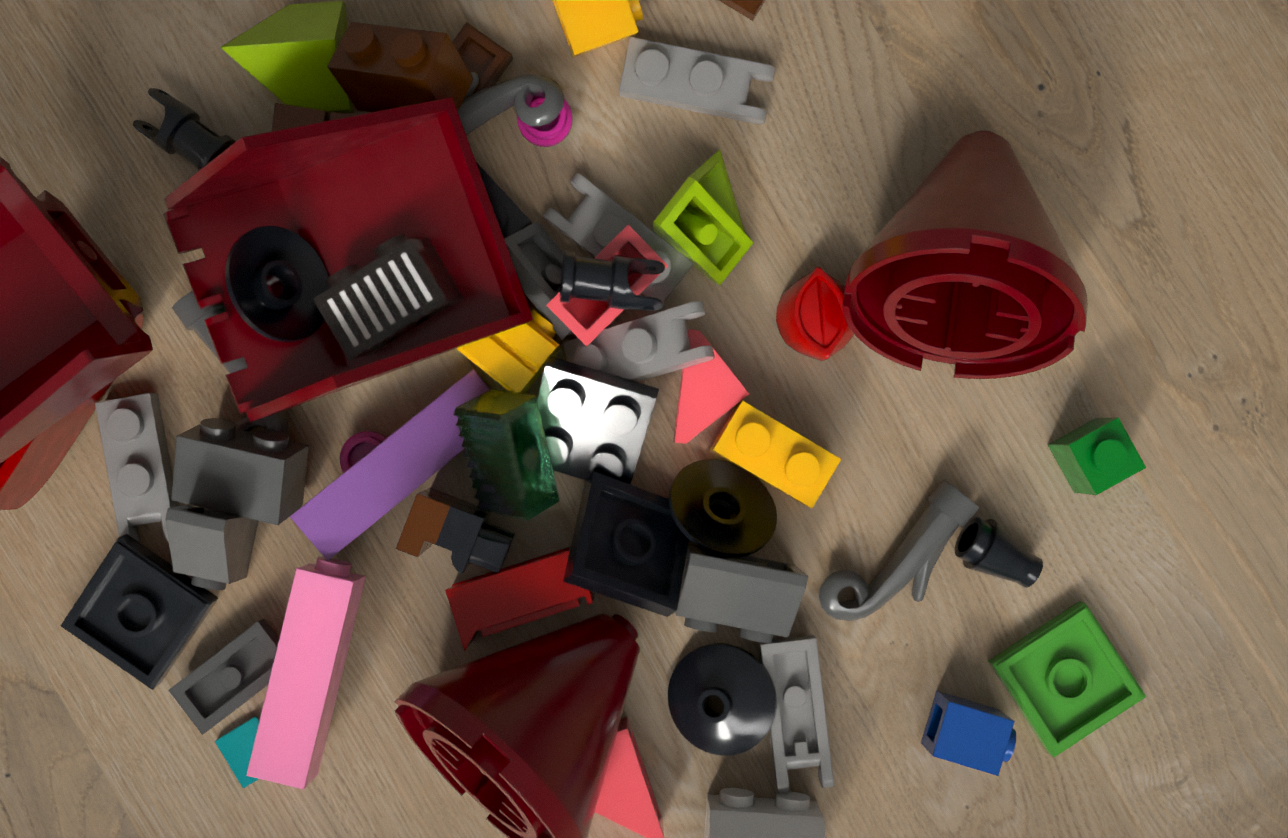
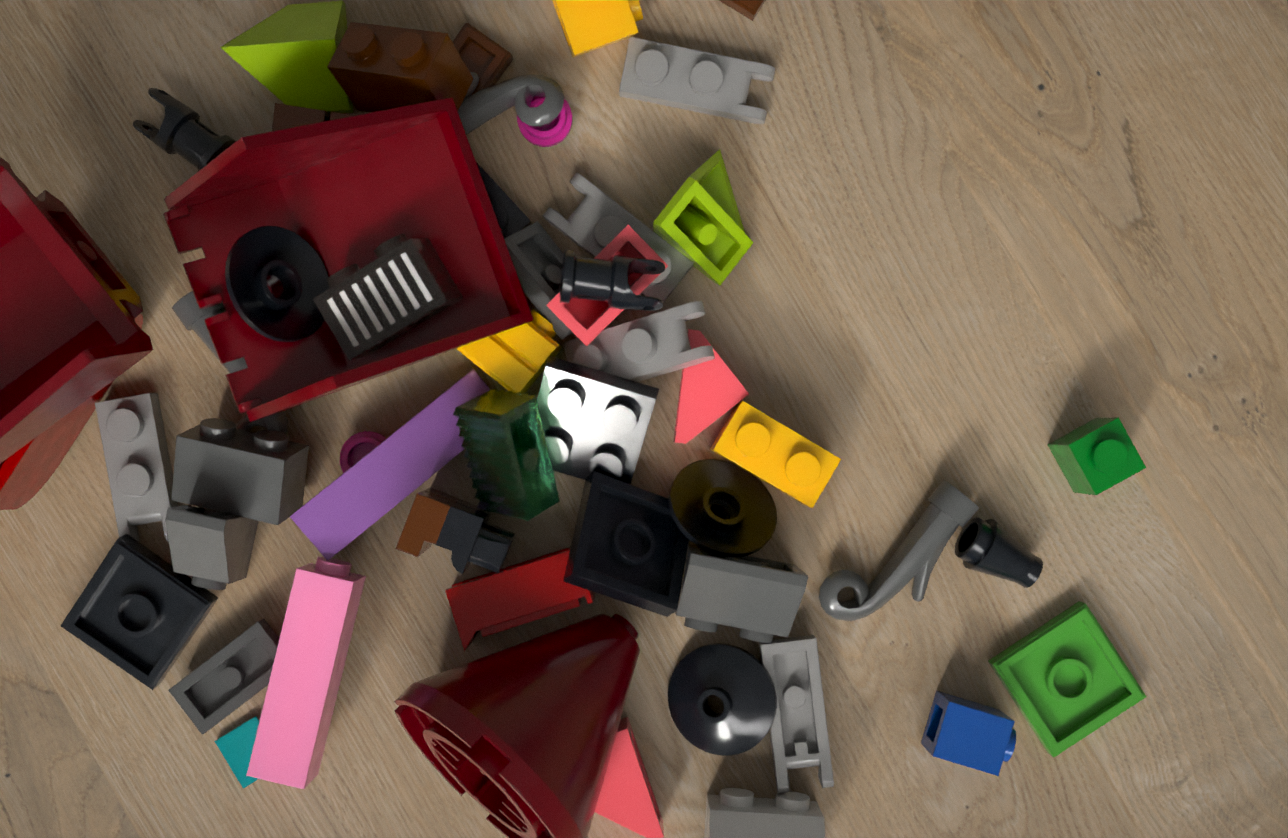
(813, 316): red hat -> none
(969, 272): dark red cone -> none

